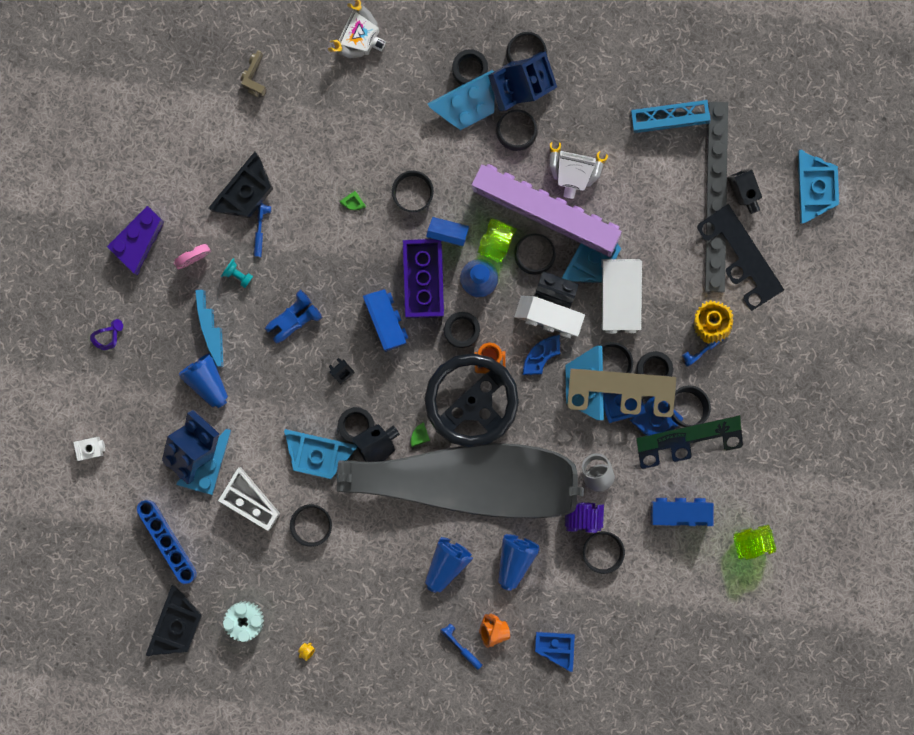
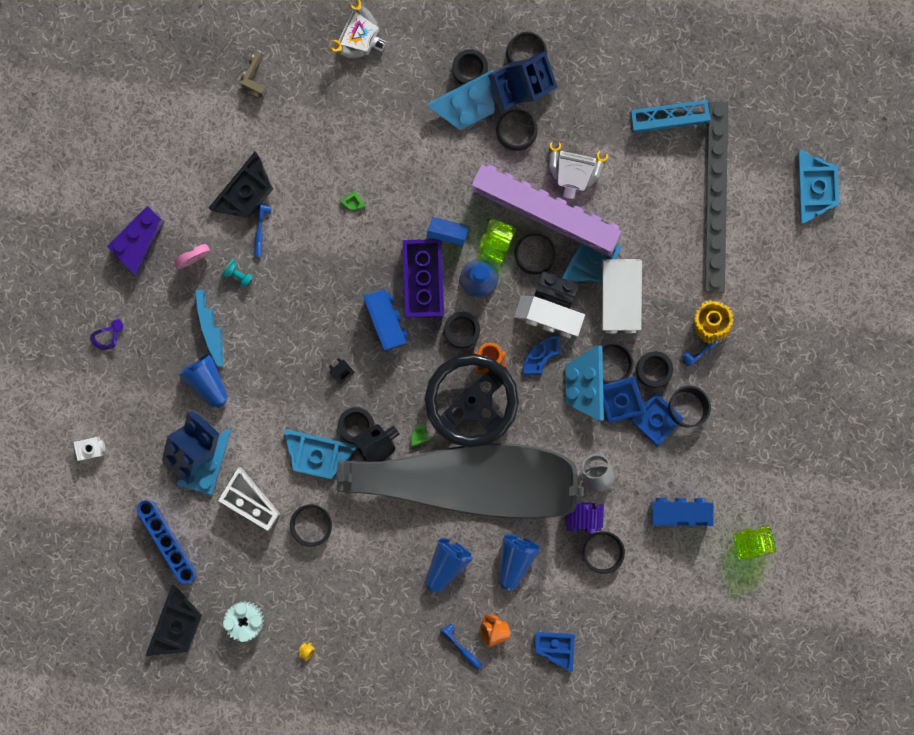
(289, 321): blue piece -> none
(408, 174): black tyre -> none
(627, 384): dark tan piece -> none
(685, 436): piece -> none
(743, 182): black torso -> none
(749, 256): black piece -> none

